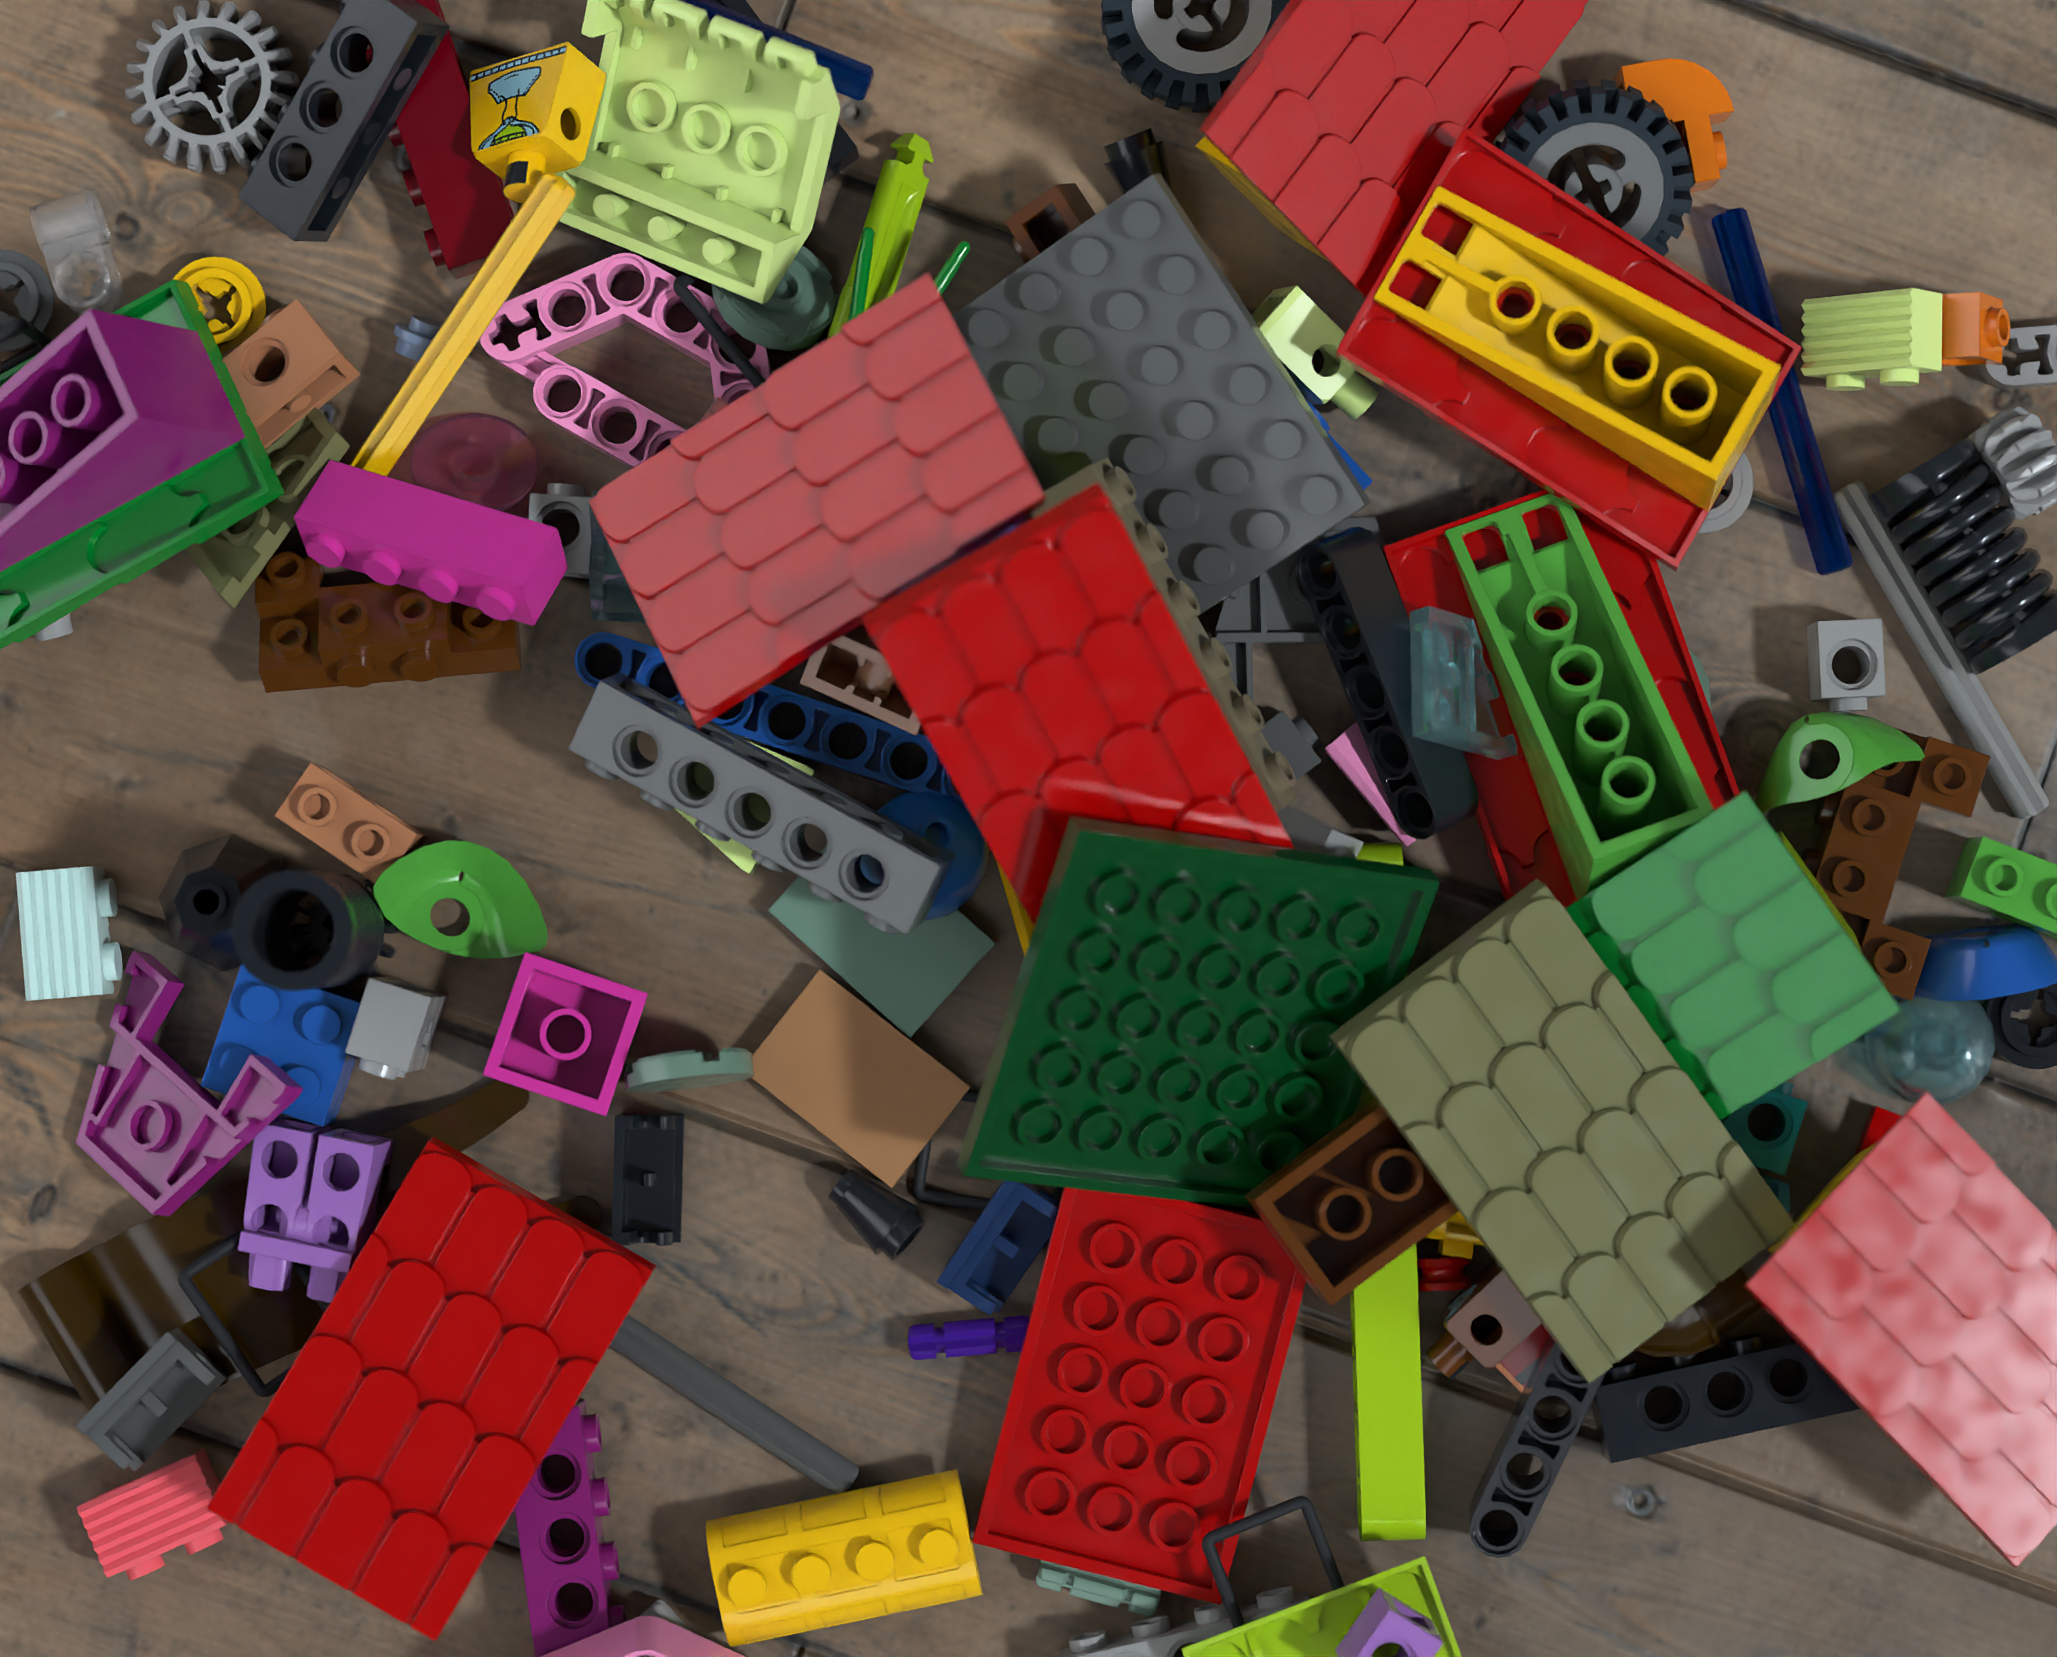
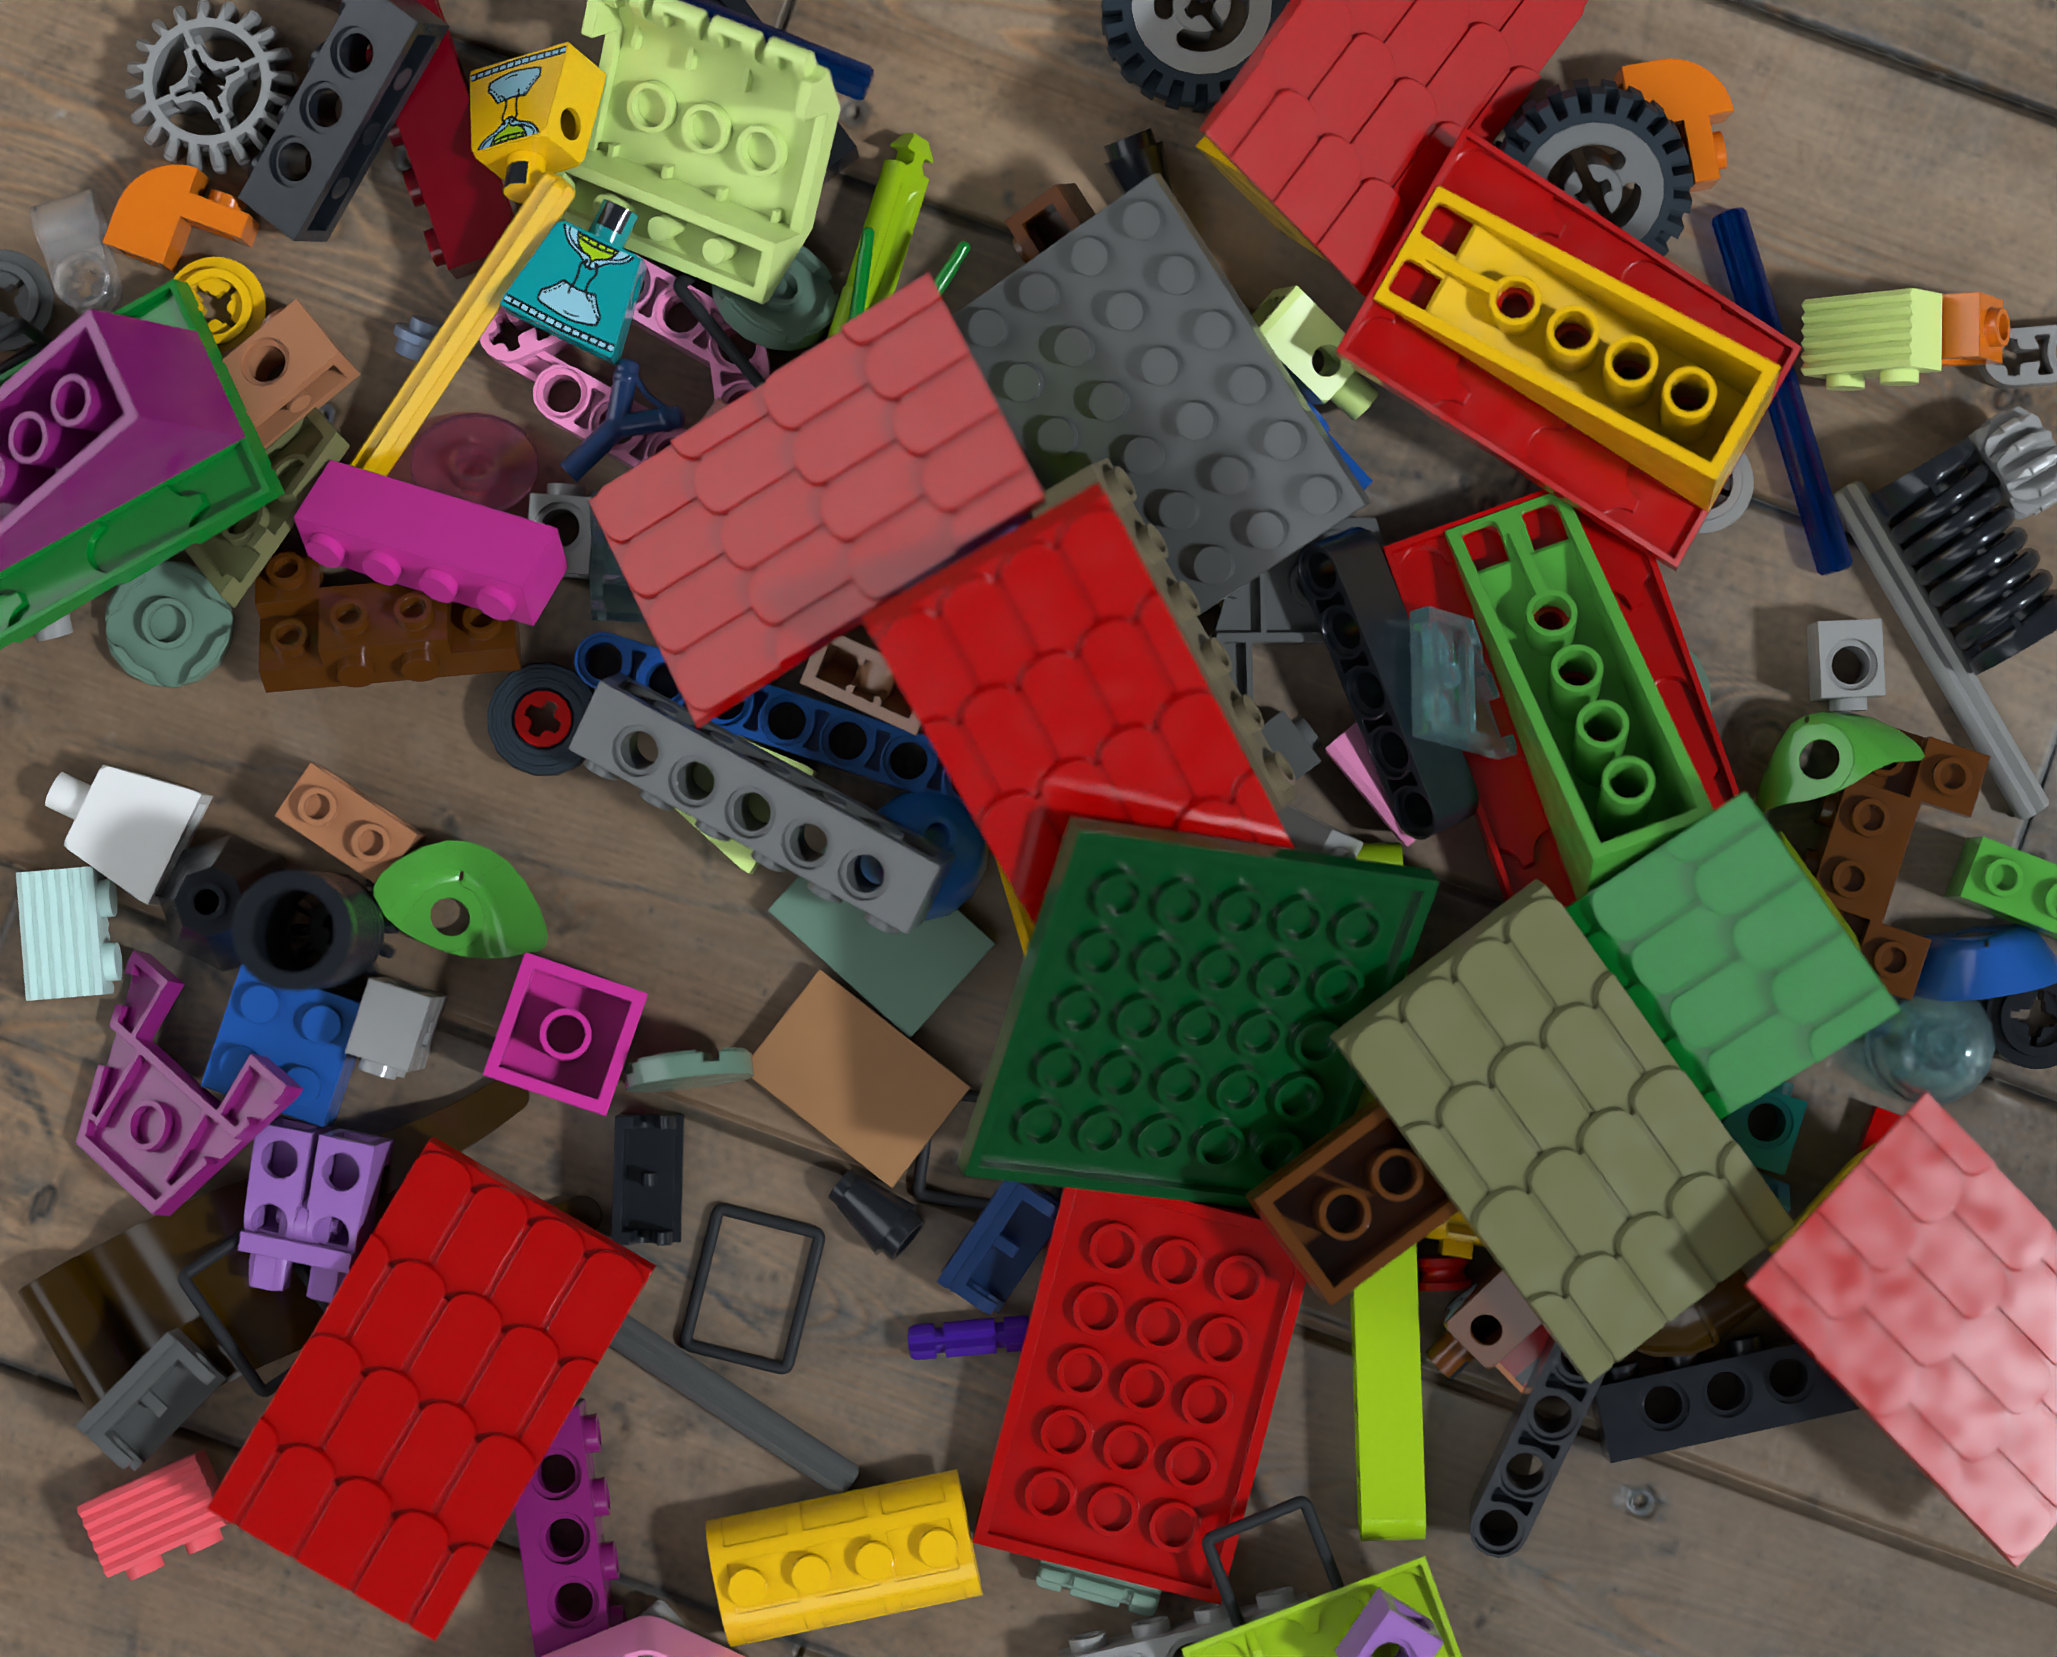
(129, 825): none -> white torso
(161, 208): none -> orange brick
(169, 626): none -> sand green tile
(511, 727): none -> black bush
(582, 284): none -> teal torso
(621, 421): none -> dark blue piece
(802, 1302): none -> black piece

